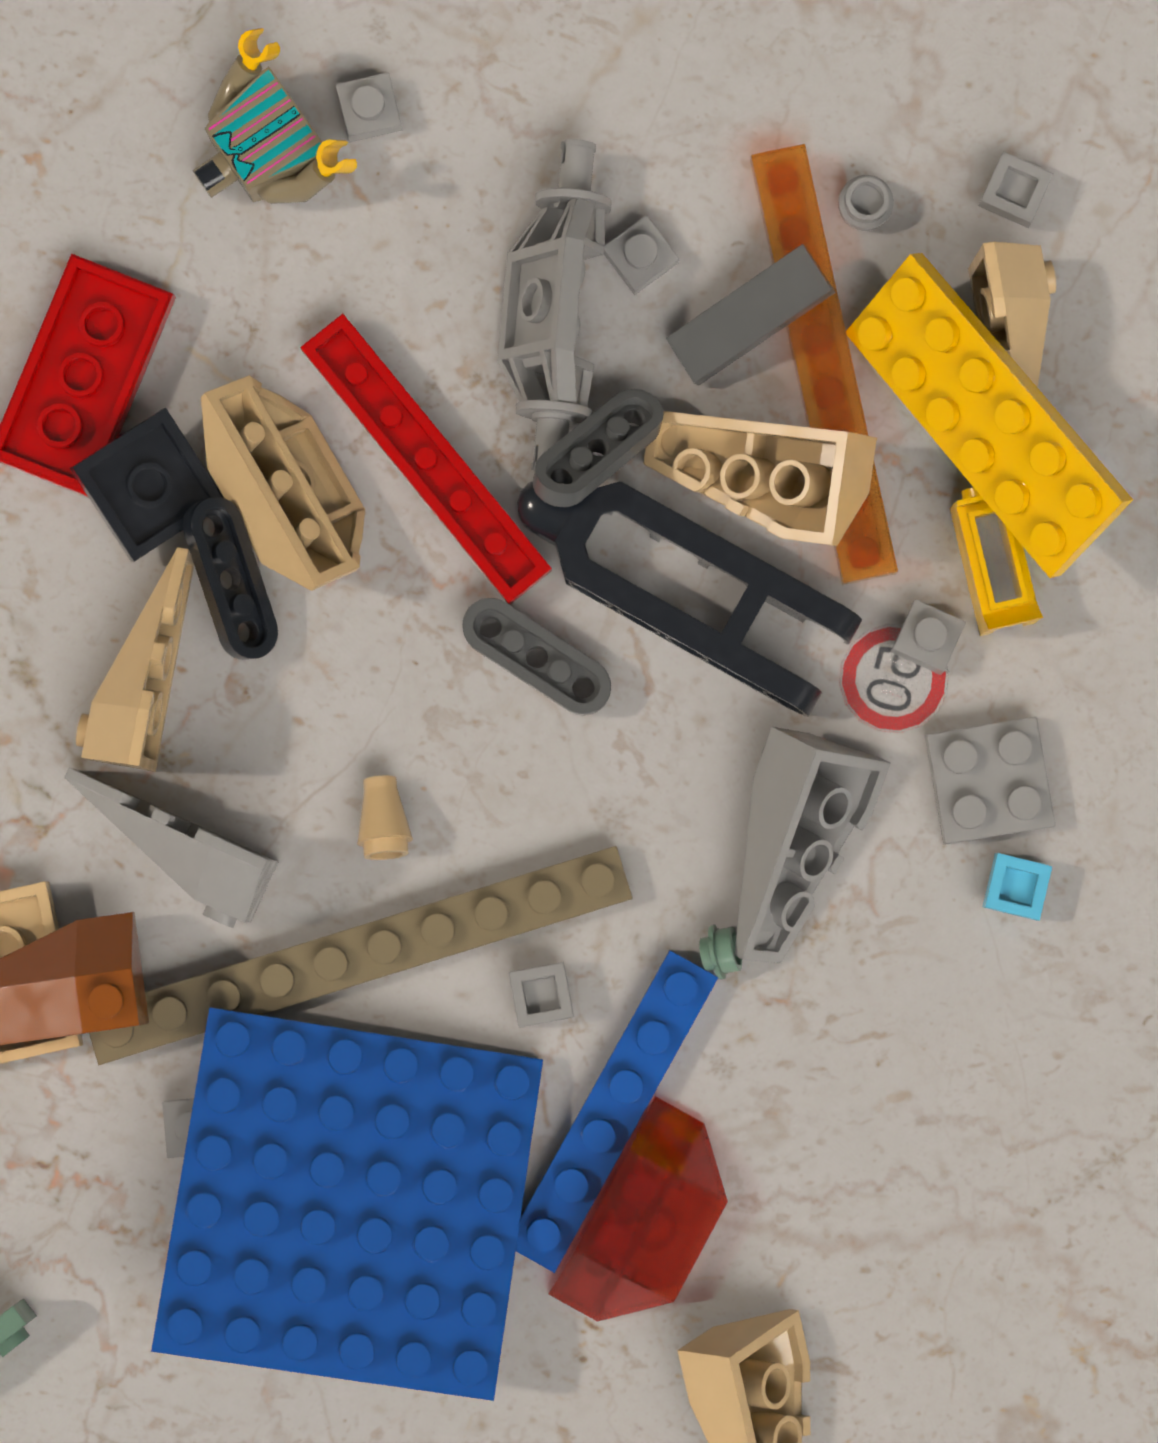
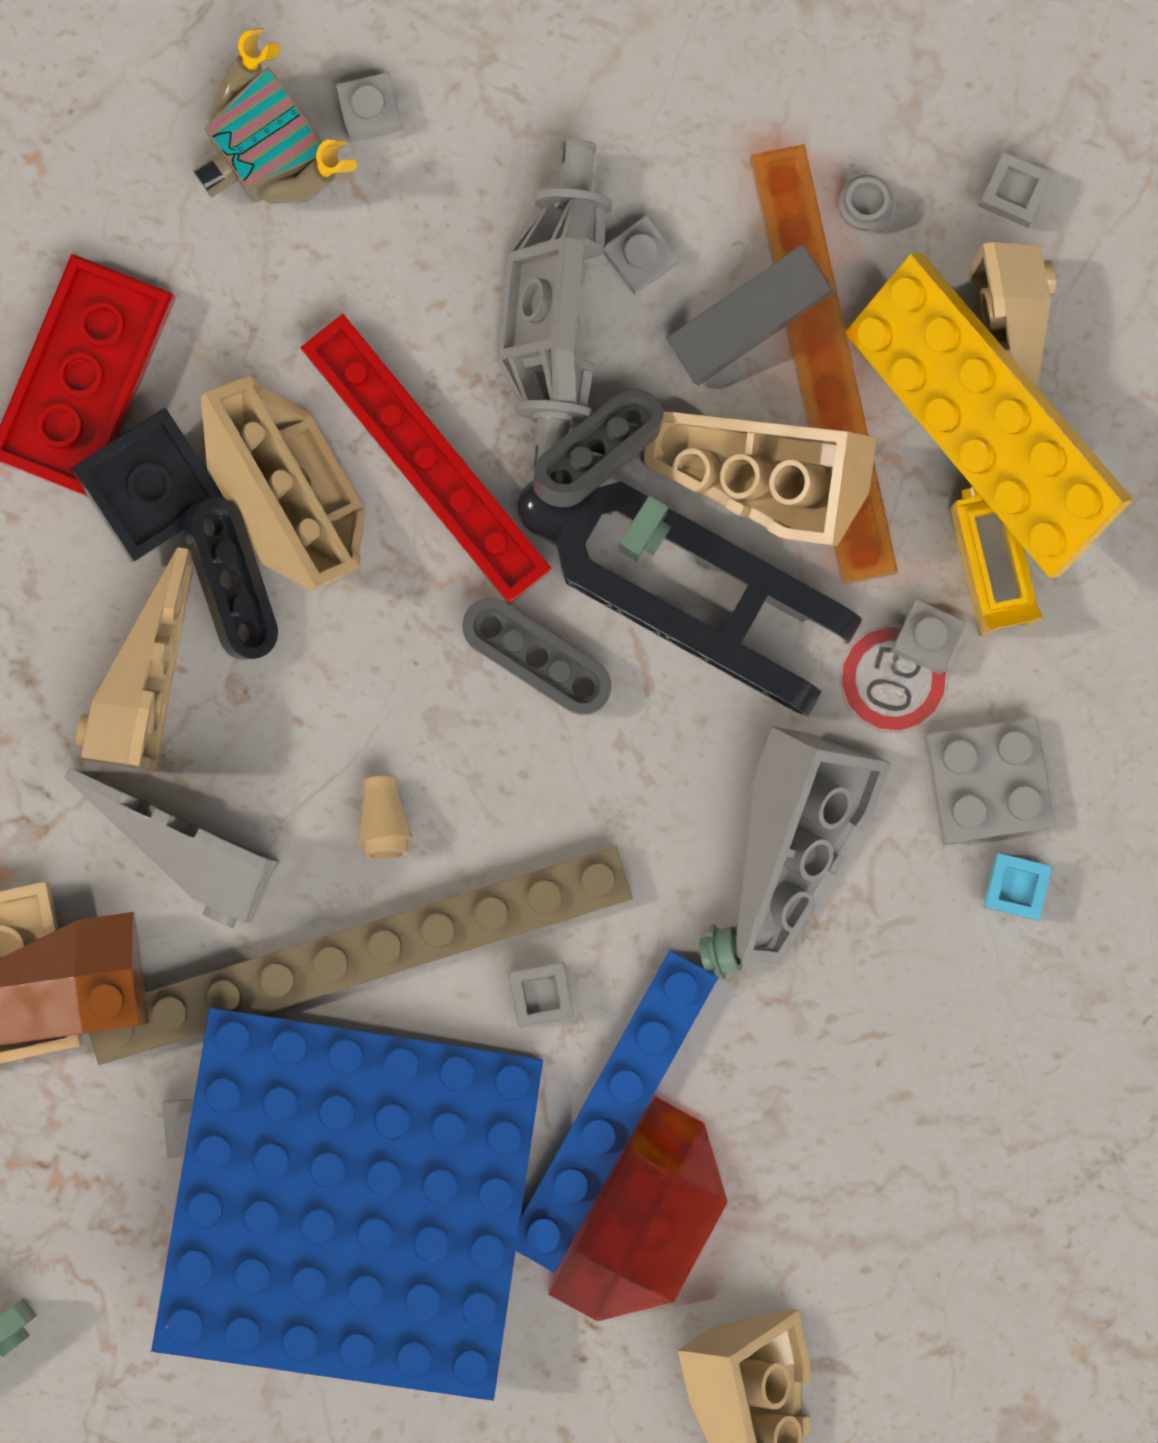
(646, 530): none -> sand green plate

